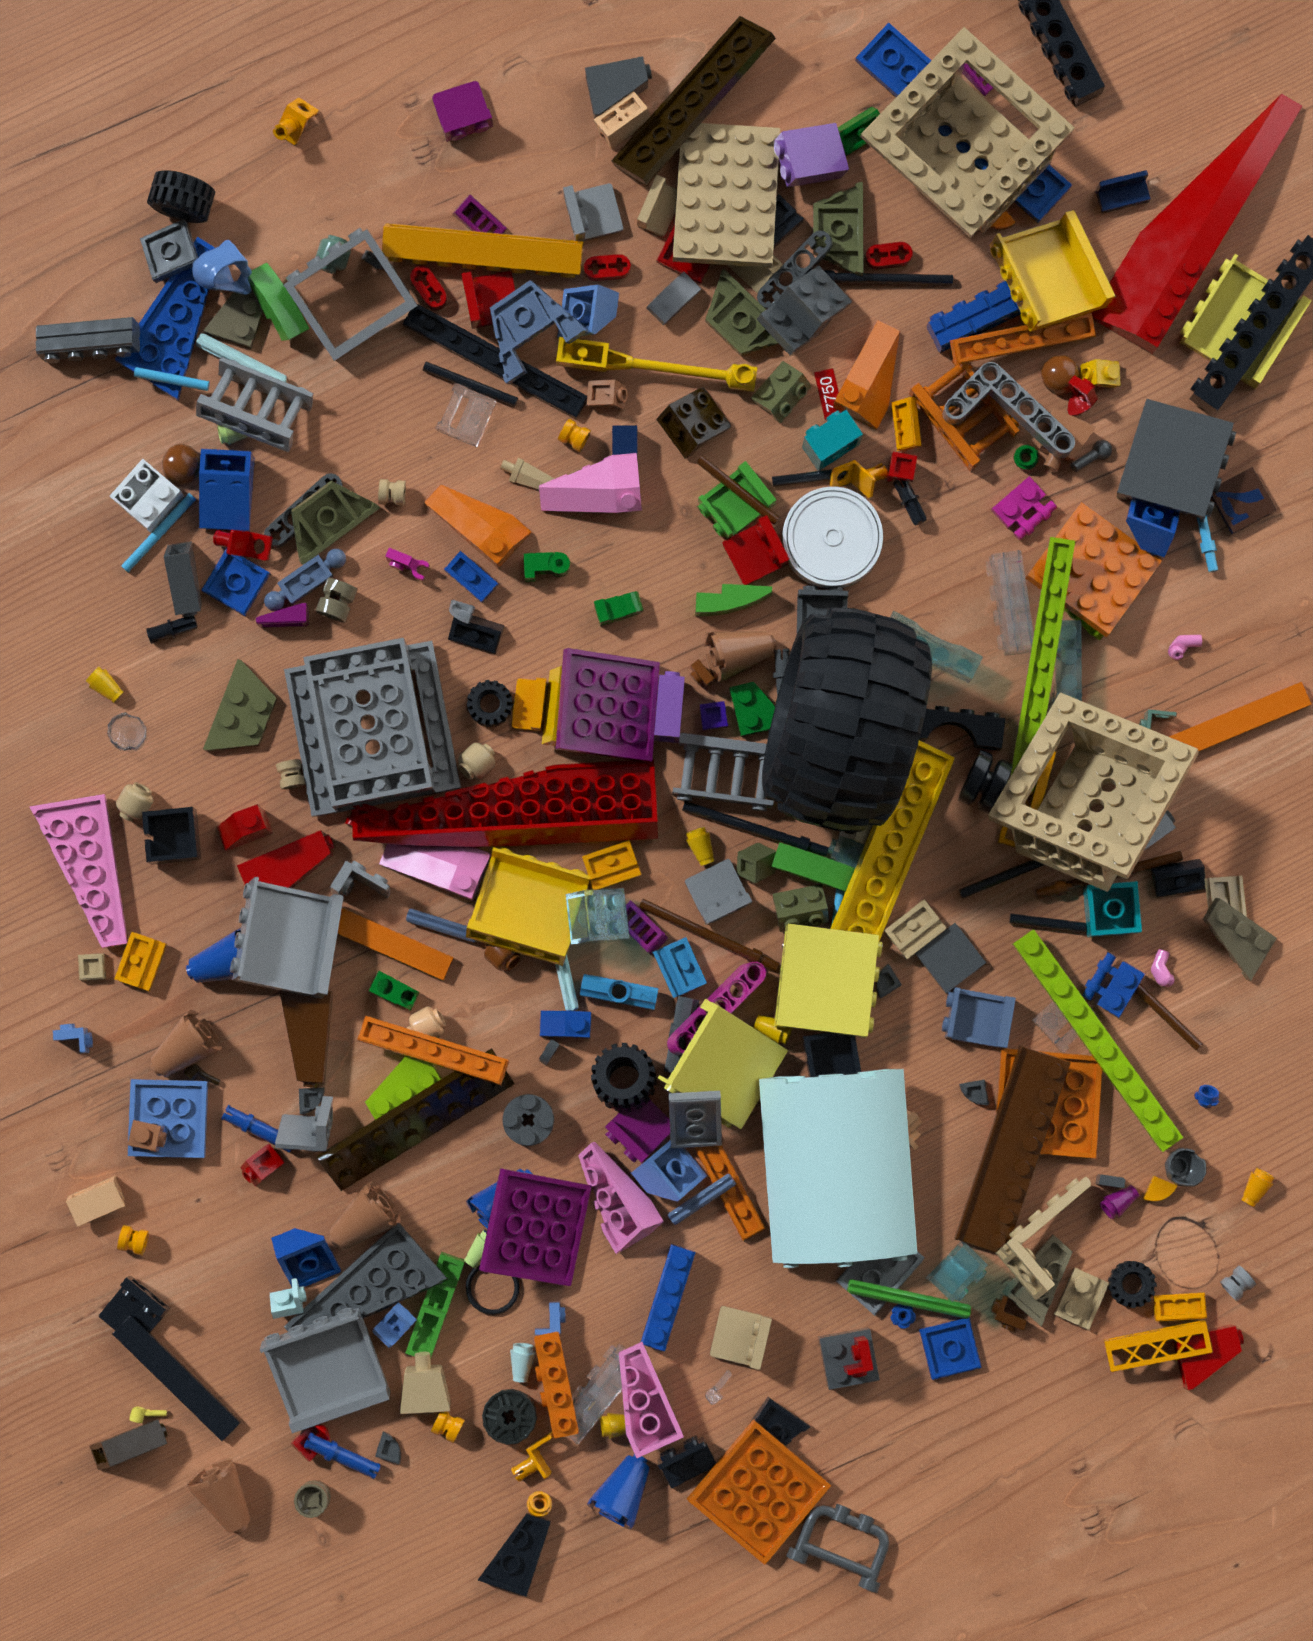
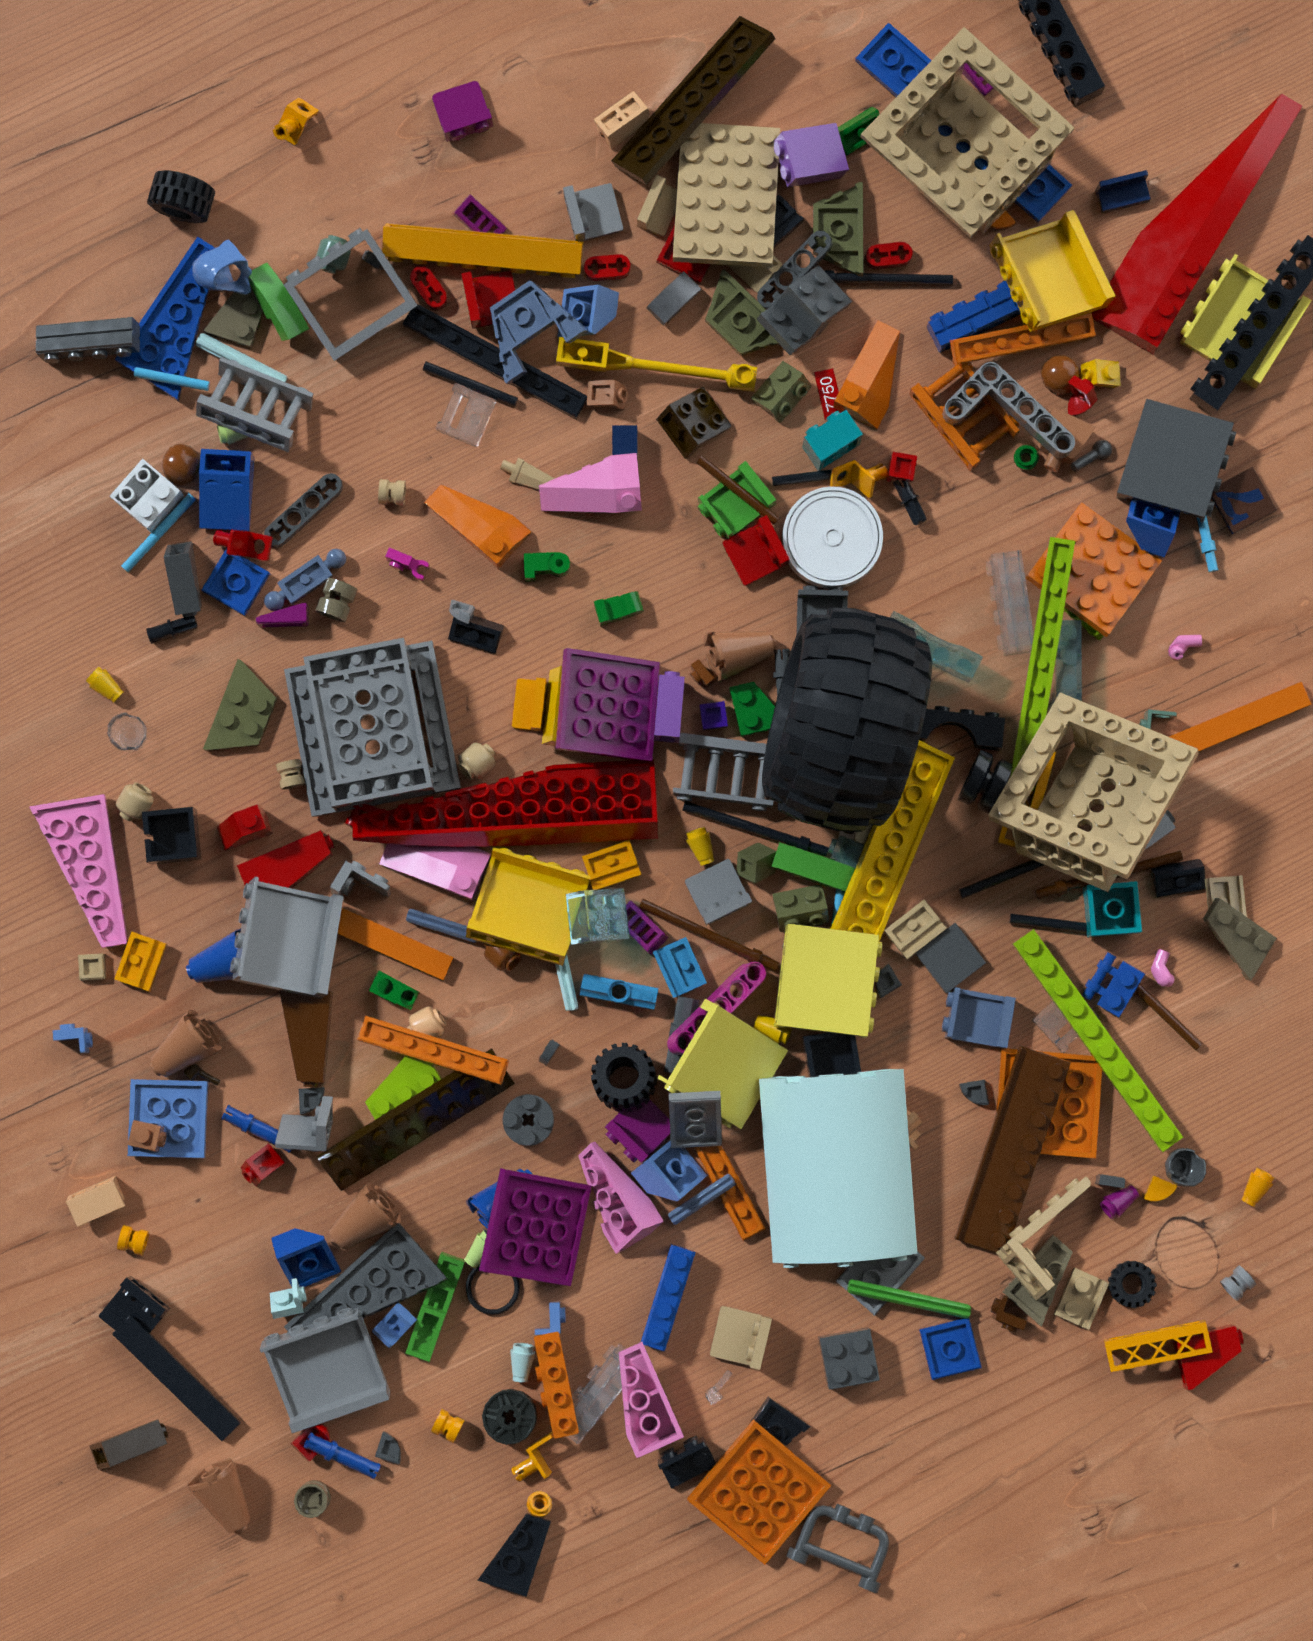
(138, 1413): light yellow hand -> none
(169, 250): dark grey tile -> none
(327, 517): olive wing -> none
(424, 1387): tan torso -> none
(471, 576): blue plate -> none
(500, 714): black tyre -> none
(565, 1024): blue slope -> none
(574, 435): light orange wheel -> none
(612, 1425): yellow cone -> none
(614, 81): dark grey slope -> none
(622, 1491): blue cone -> none
(731, 599): bright green slope -> none
(860, 1352): red bracket -> none
(896, 1319): blue plate -> none
(906, 424): light orange plate -> none
(957, 1272): clear light blue brick -> none
(1018, 502): dark pink plate -> none
(1179, 1306): light orange plate -> none
(1207, 1096): blue plate -> none

